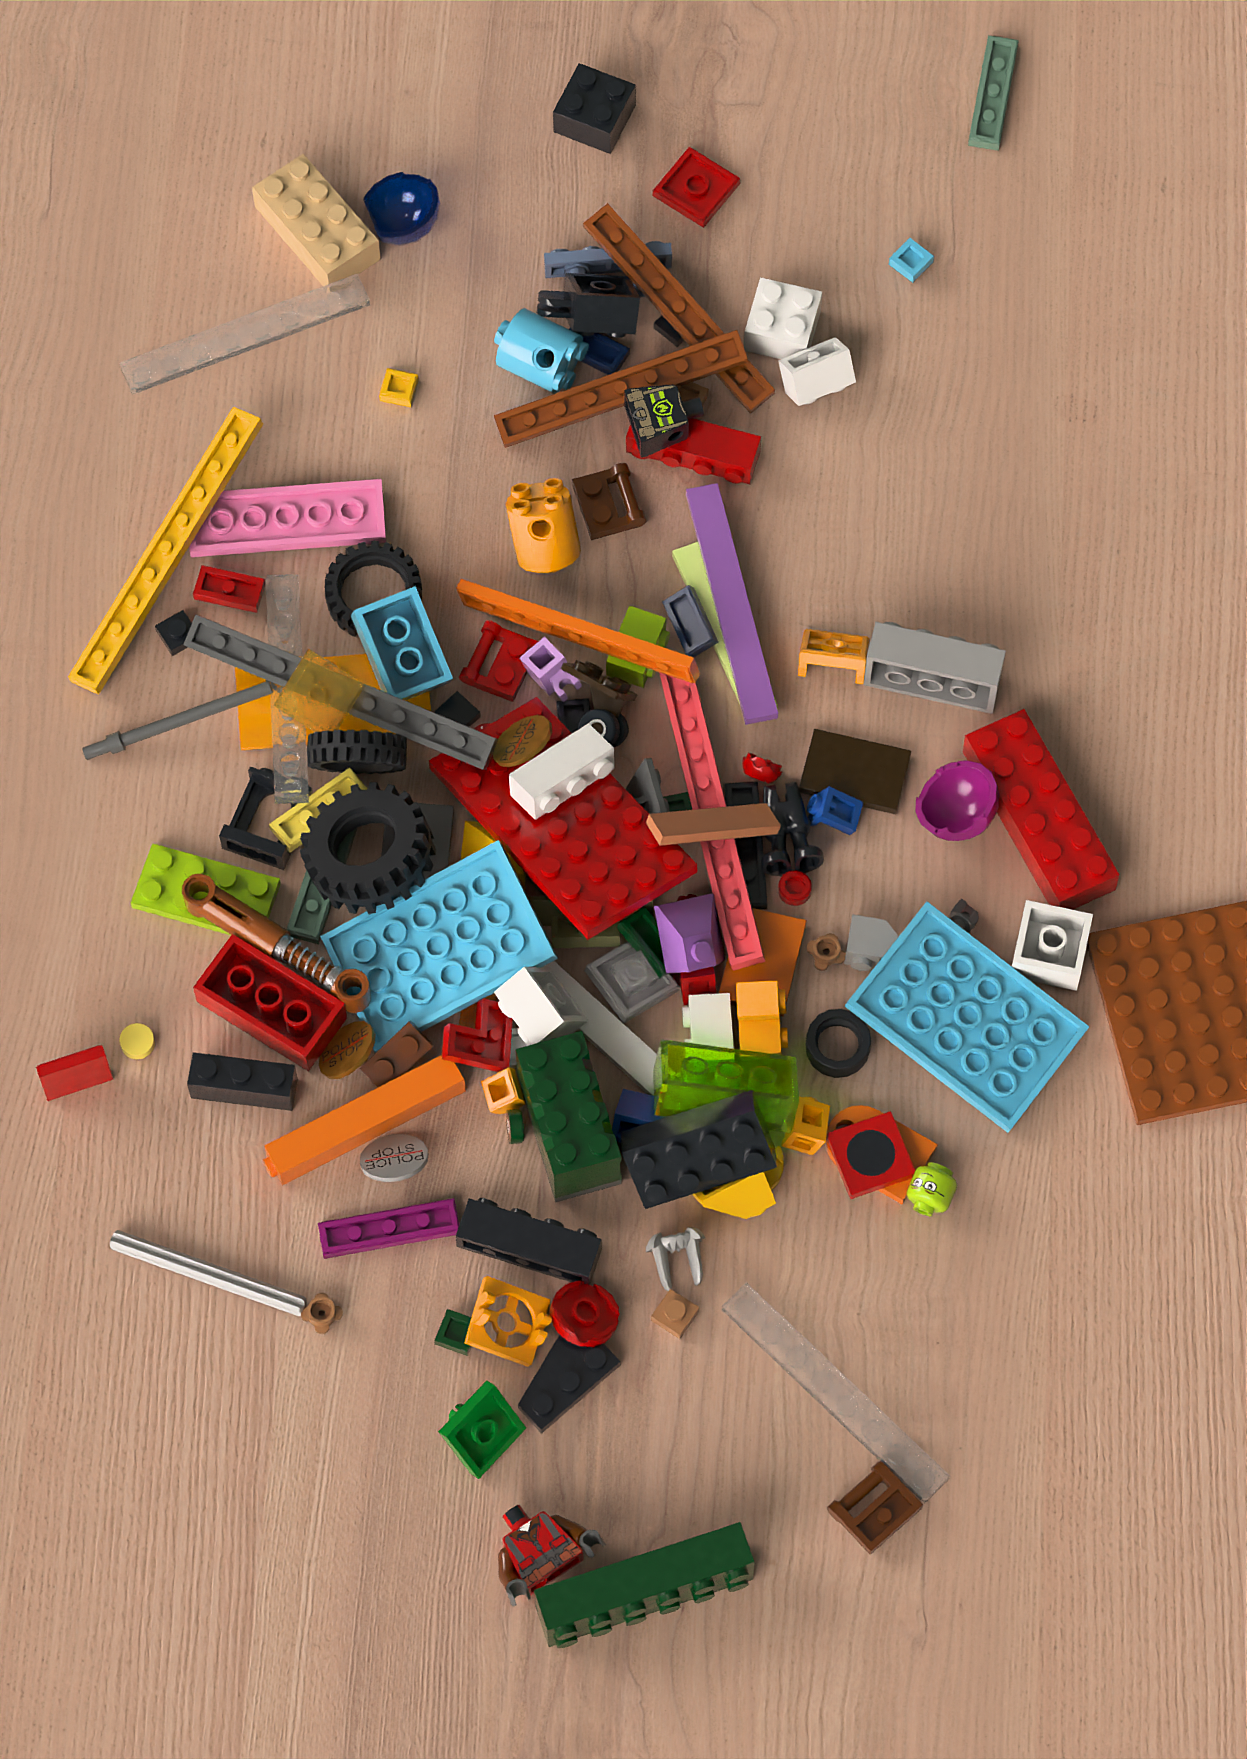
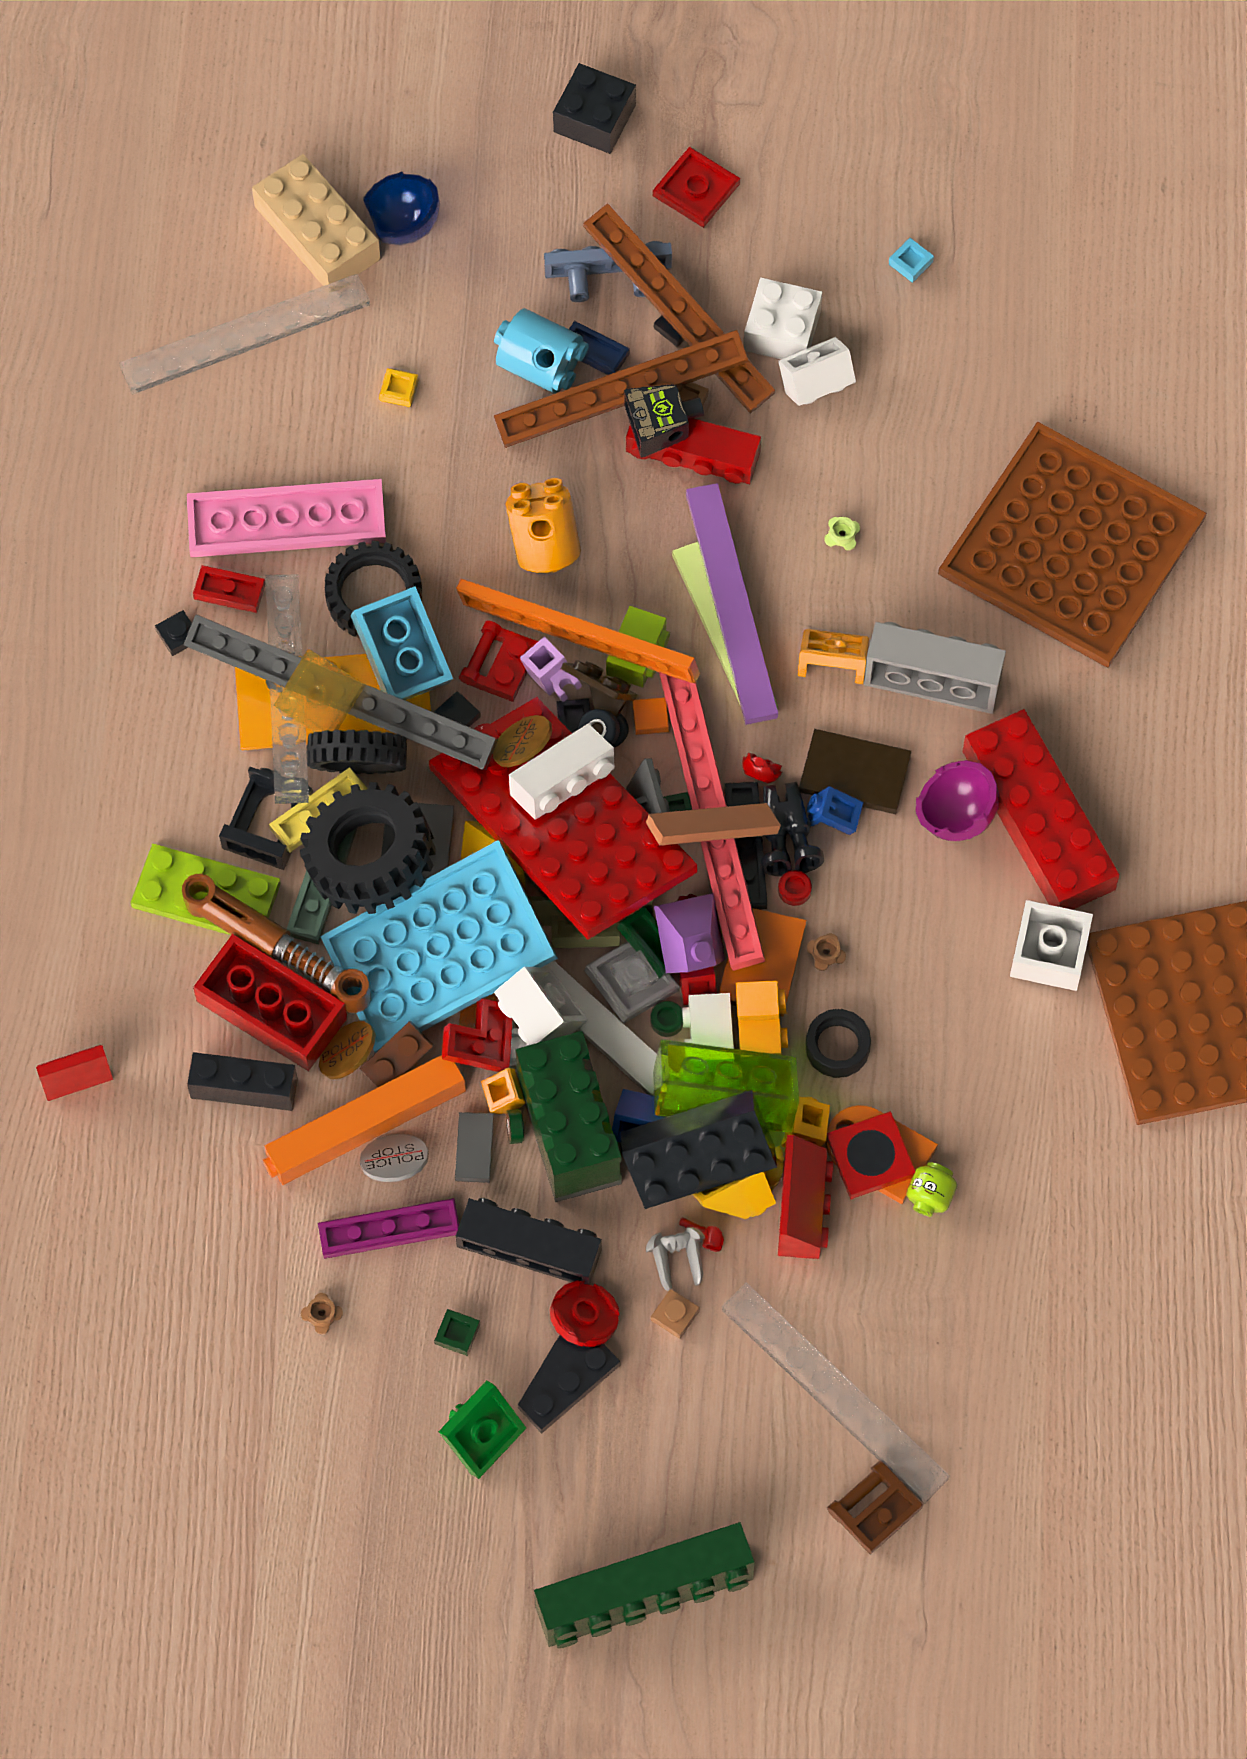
(117, 742): dark grey bar -> none
(137, 1041): light yellow tile -> none
(165, 550): yellow plate -> none
(208, 1272): axle -> none
(474, 1147): none -> dark grey tile
(538, 1308): light orange piece -> none
(540, 1550): torso -> none
(593, 304): black brick -> none
(598, 505): reddish brown plate -> none
(650, 716): none -> orange tile
(666, 1018): none -> dark green tile
(690, 621): tile -> none
(713, 1235): none -> red hand
(804, 1199): none -> red slope
(838, 525): none -> yellowish green plate
(868, 942): light grey slope -> none
(964, 916): dark grey piece -> none
(967, 1016): medium azure plate -> none
(993, 93): sand green tile -> none
(1072, 544): none -> dark orange plate

